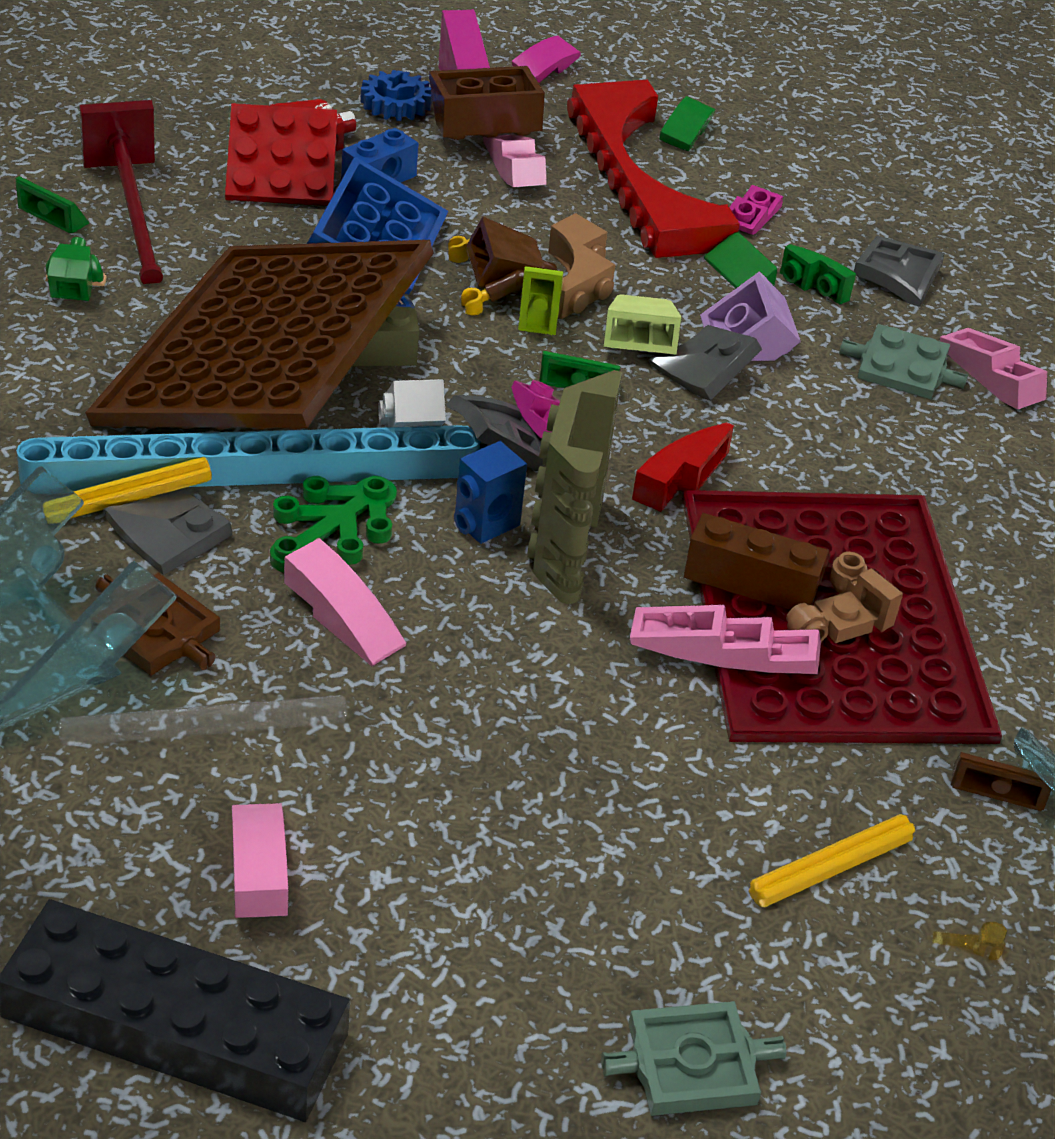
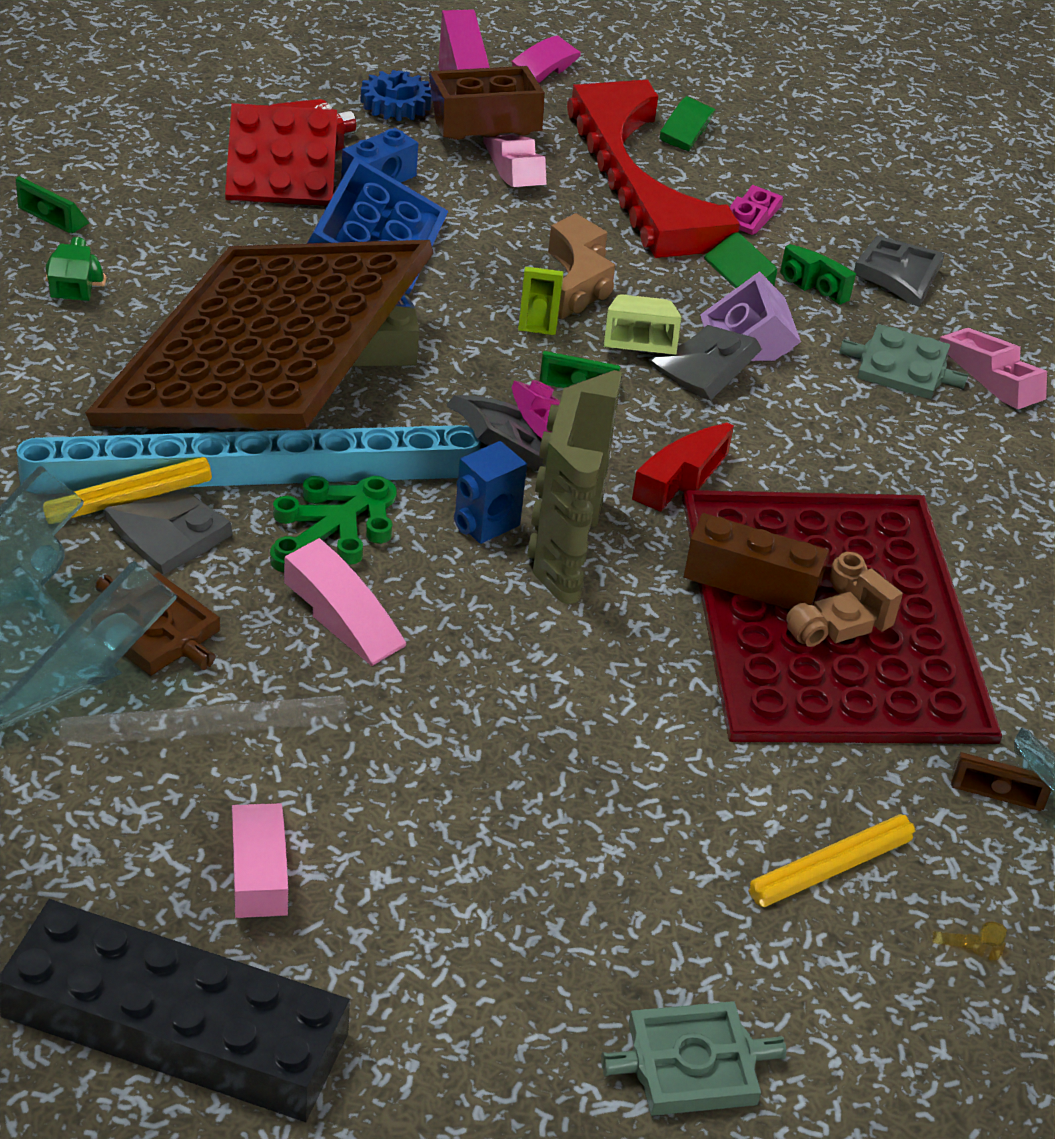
(121, 137): dark red tile -> none
(413, 404): white brick -> none
(497, 262): reddish brown torso -> none
(711, 638): bright pink slope -> none

